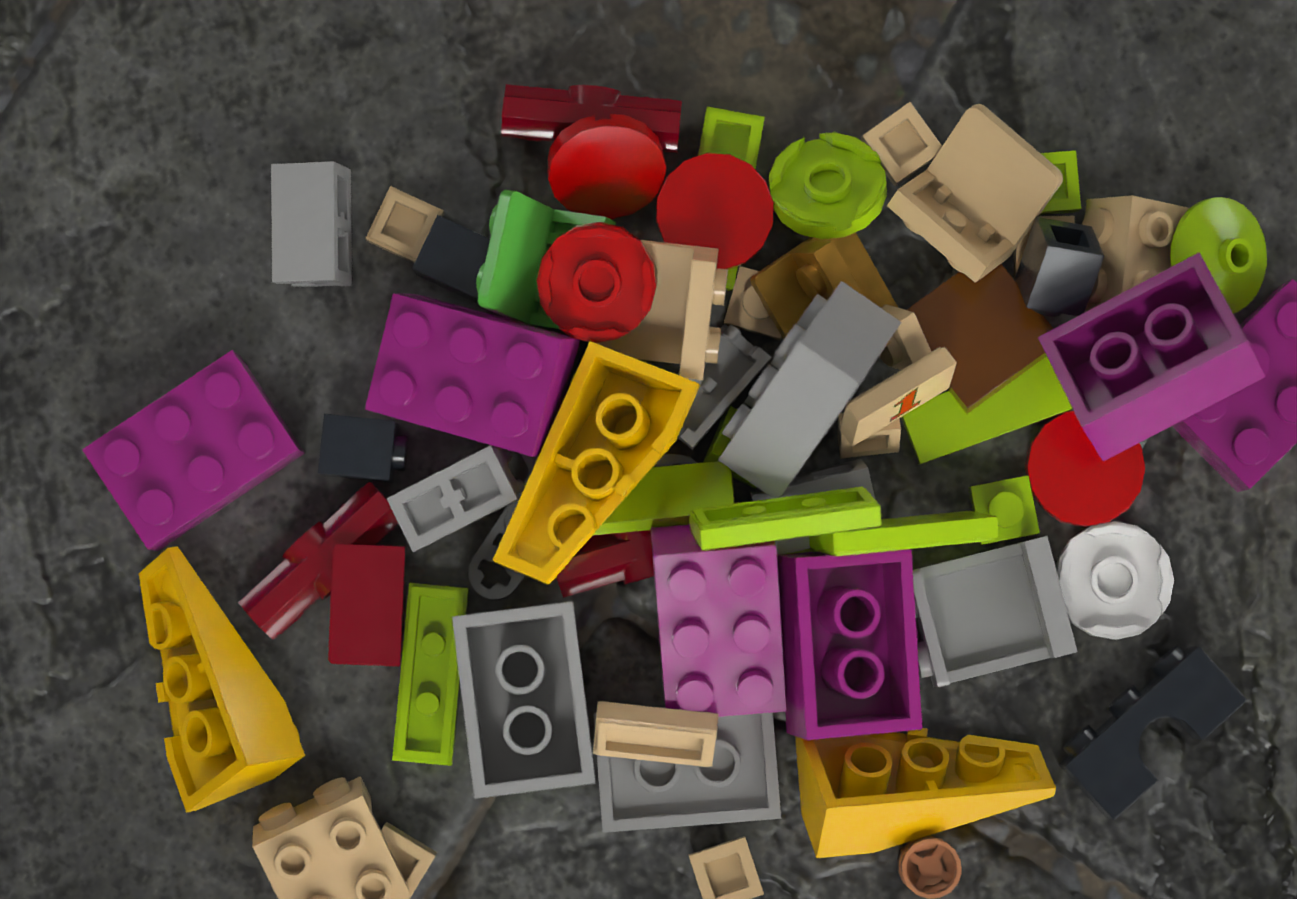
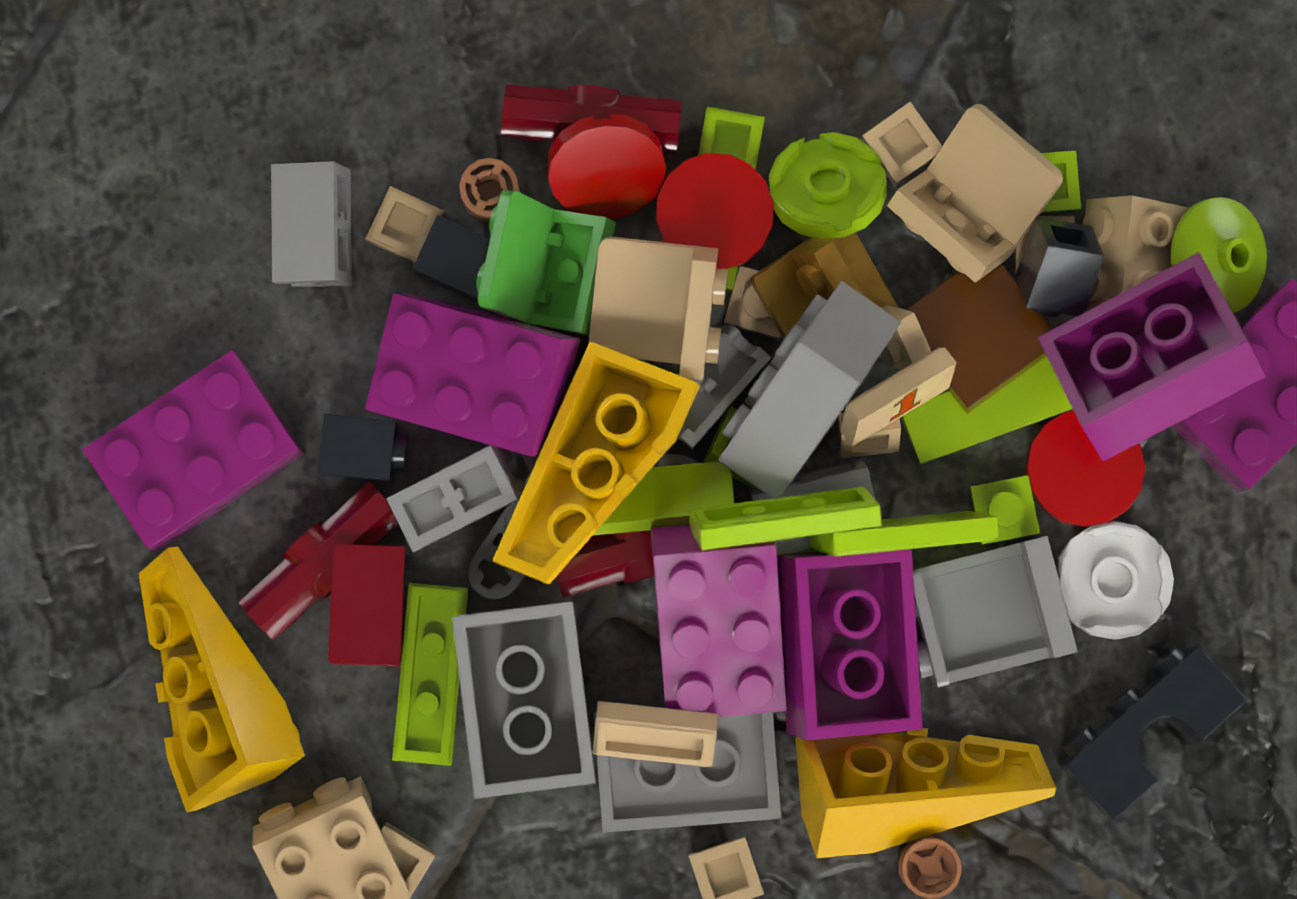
(482, 198): none -> nougat wheel
(597, 282): red tile -> none

